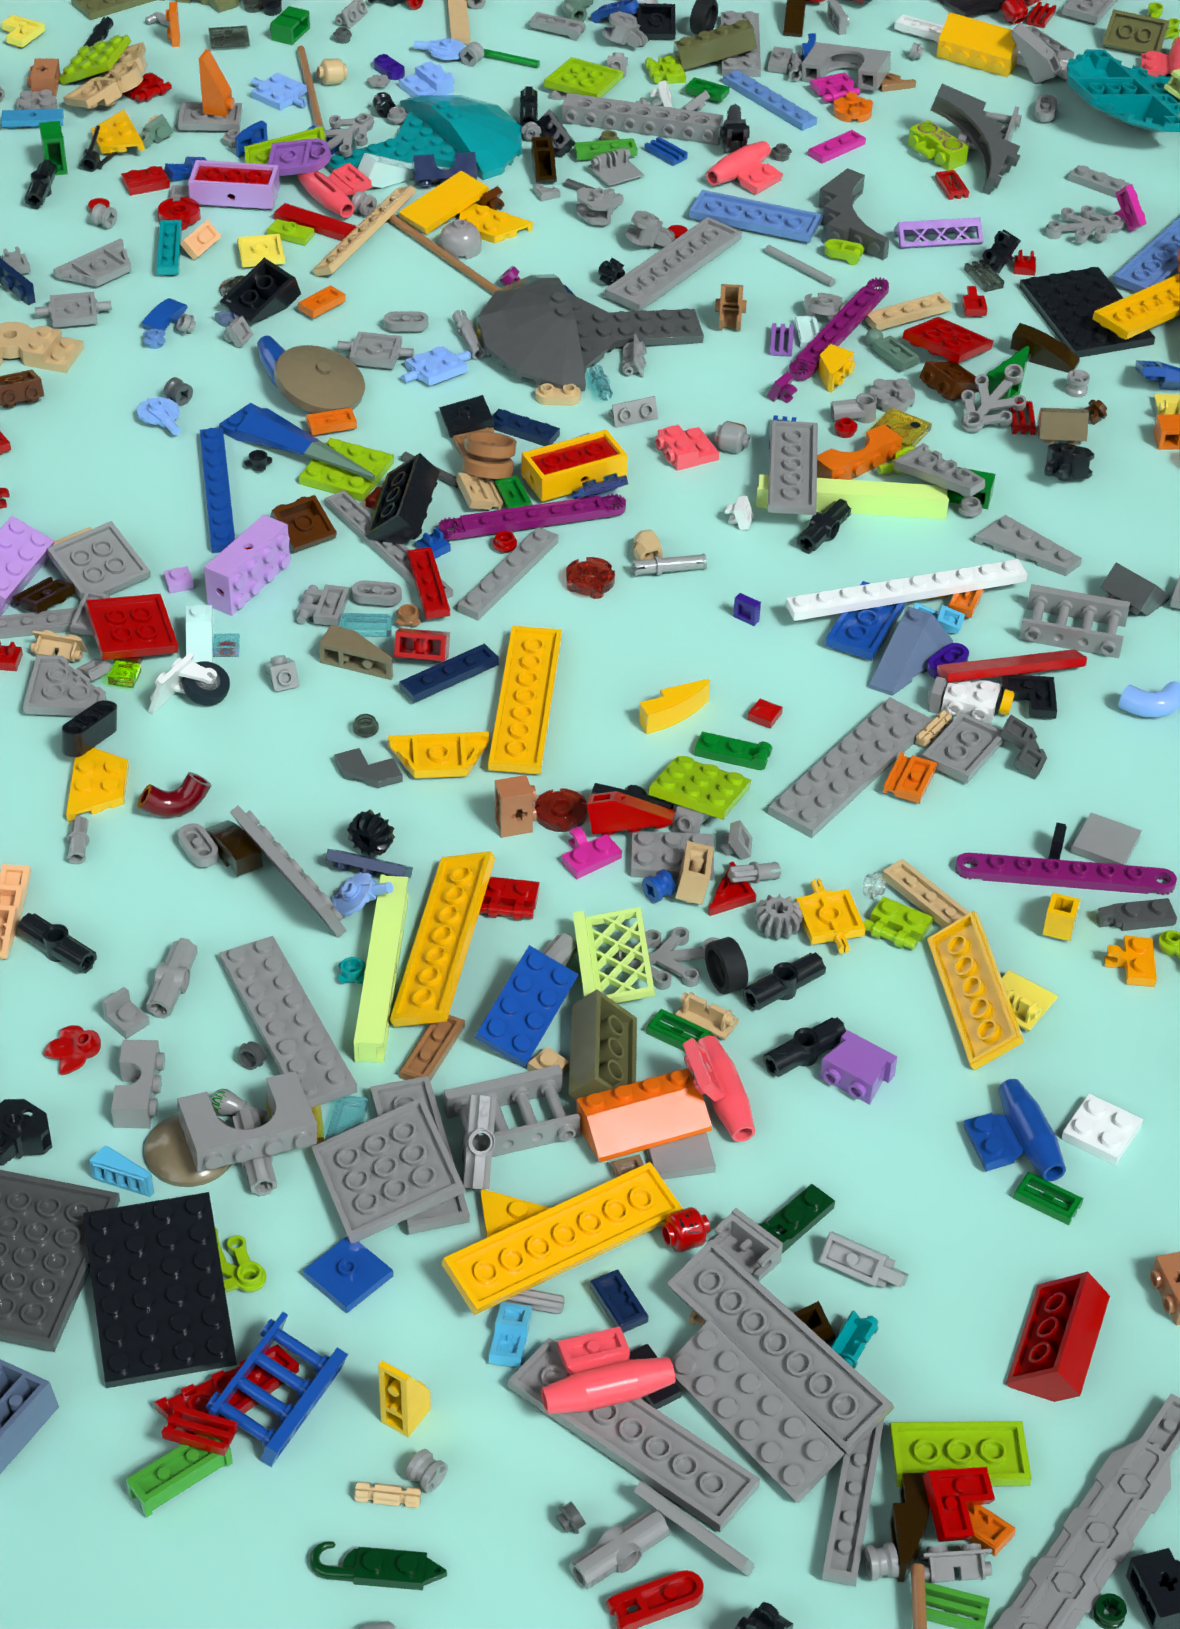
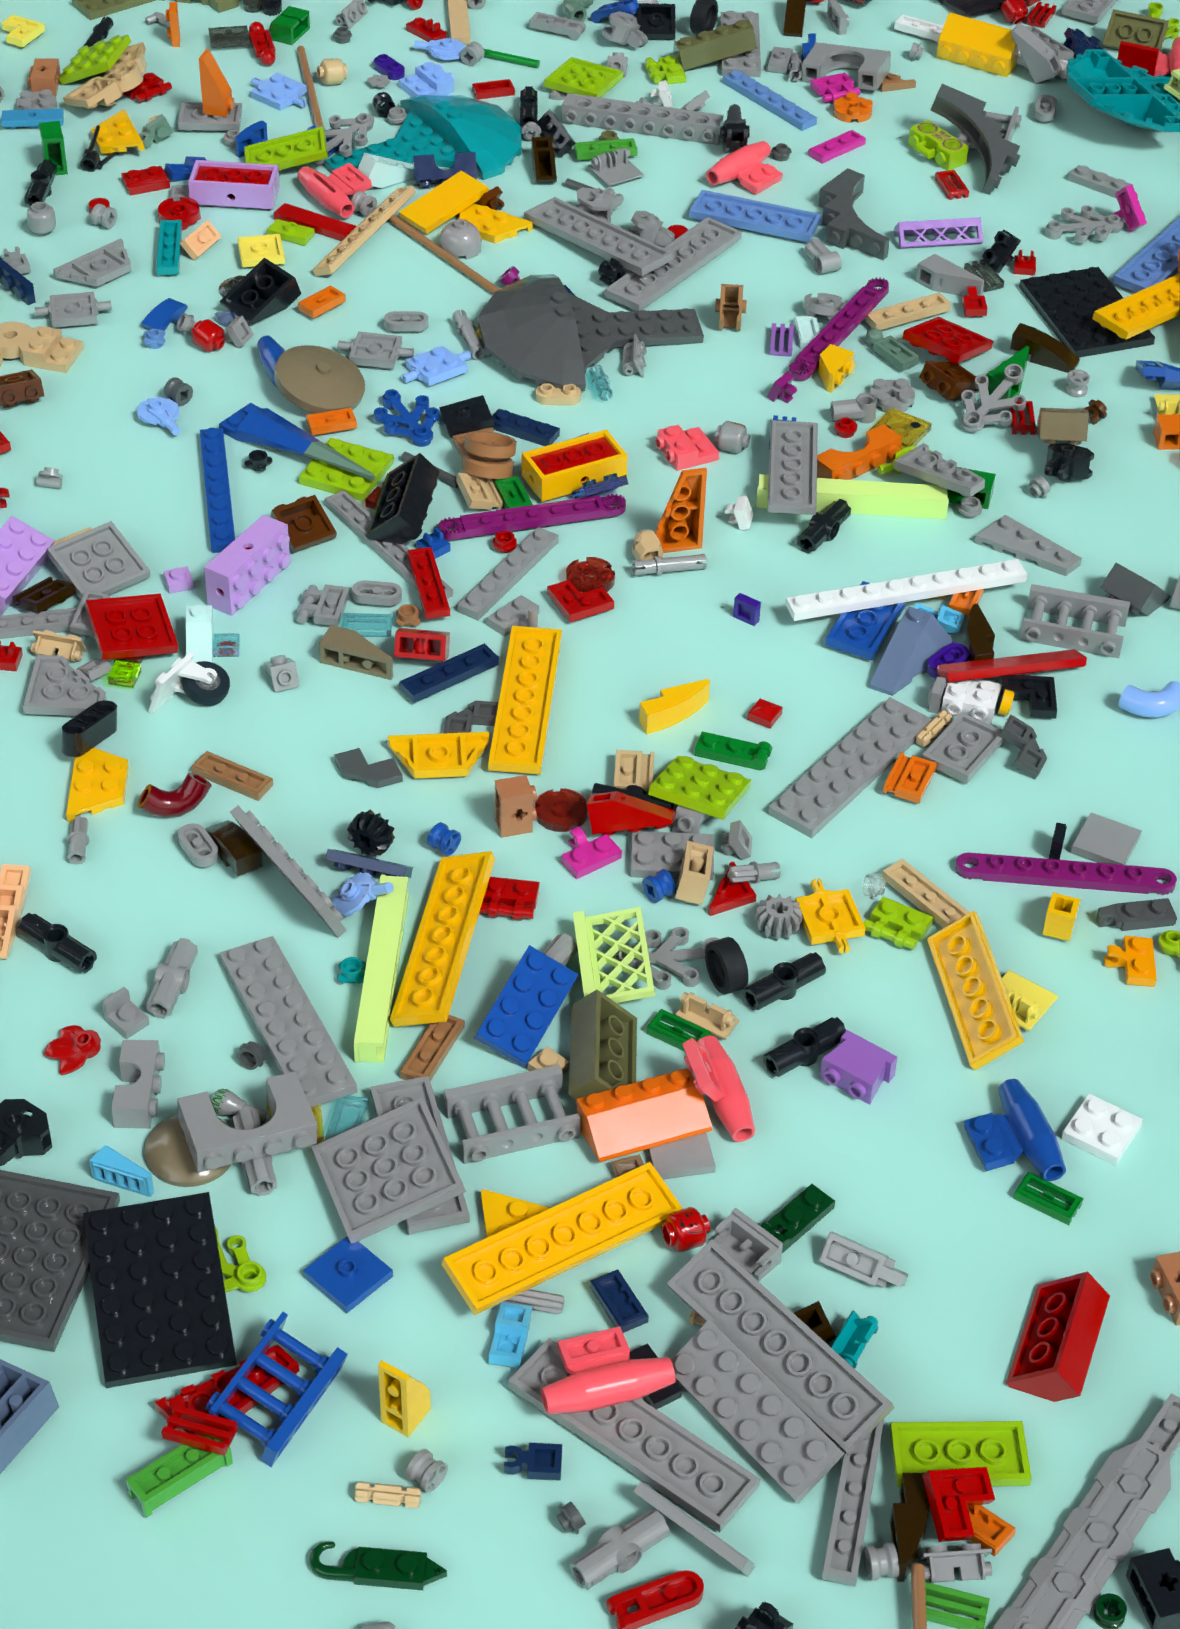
(41, 218): none -> light grey head
(49, 478): none -> light grey plate
(208, 335): none -> red head
(232, 775): none -> medium nougat tile
(262, 43): none -> red plate
(299, 156): medium lavender tile -> none
(365, 725): clear smoke plate -> none
(419, 434): none -> blue plant
(426, 29): none -> red plate
(444, 839): none -> blue wheel
(475, 714): none -> dark grey tile
(478, 1162): light grey piece -> none
(493, 89): none -> red tile
(515, 613): none -> light grey plate
(541, 1461): none -> dark blue plate
(545, 193): light grey tile -> none
(576, 605): none -> red plate
(598, 236): none -> light grey plate
(633, 769): none -> tan plate
(634, 411): light grey hinge -> none
(666, 151): blue tile -> none
(684, 515): none -> orange wedge
(716, 91): green plate -> none
(800, 265): light grey bar -> none
(823, 259): none -> light grey piece
(844, 250): lime plate -> none
(946, 277): none -> light grey slope
(979, 636): none -> dark brown slope
(1039, 487): none -> light grey plate
(1079, 42): none -> dark blue plate
(1138, 55): none -> red tile

